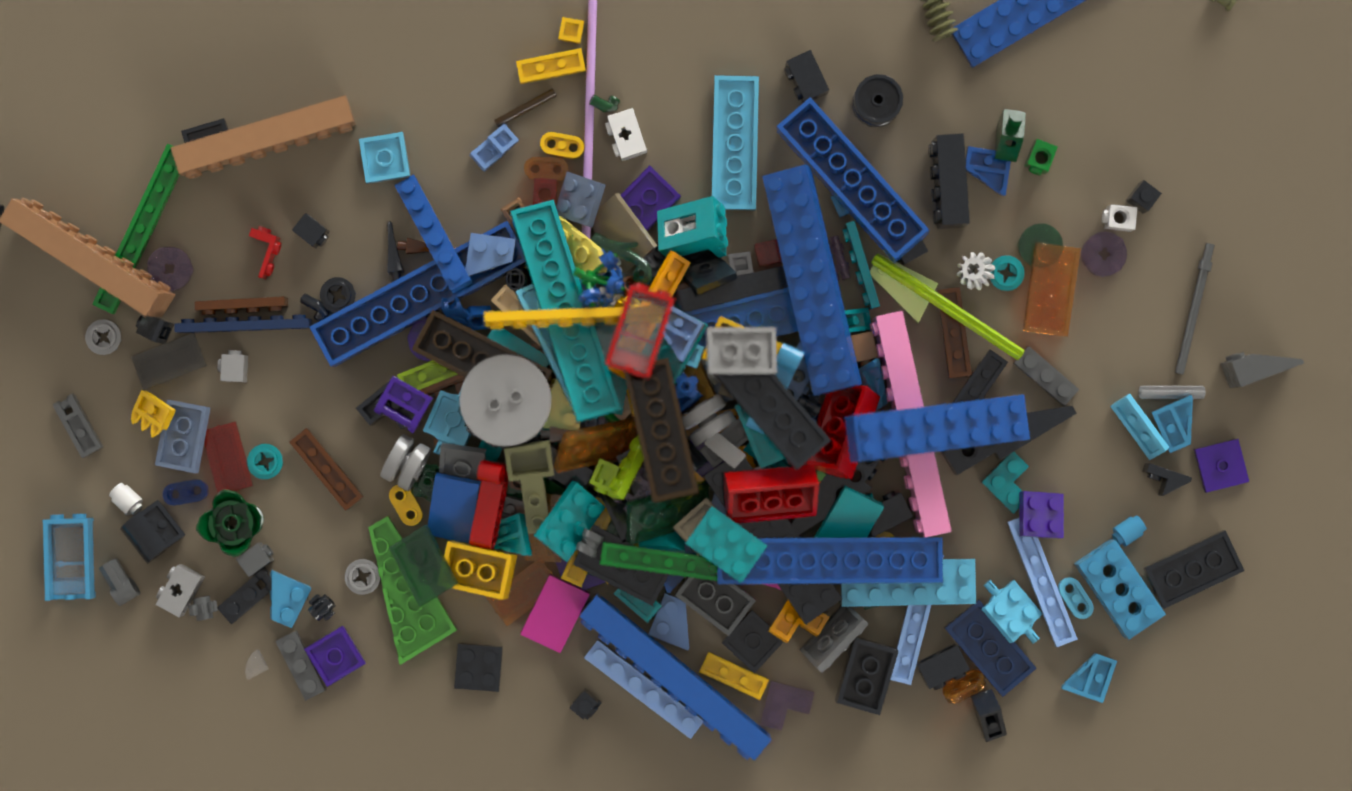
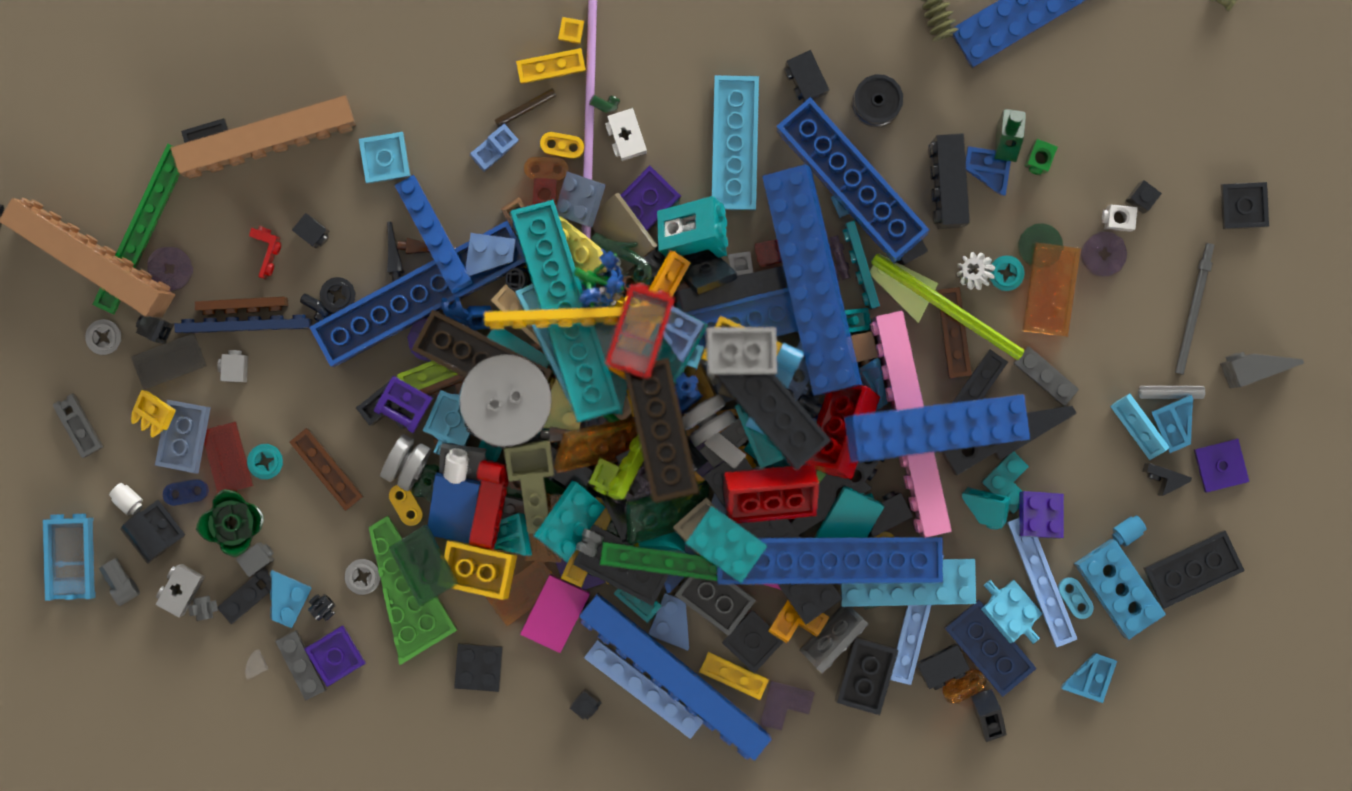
(456, 465): none -> white brick
(987, 507): none -> teal slope
(1245, 205): none -> black plate

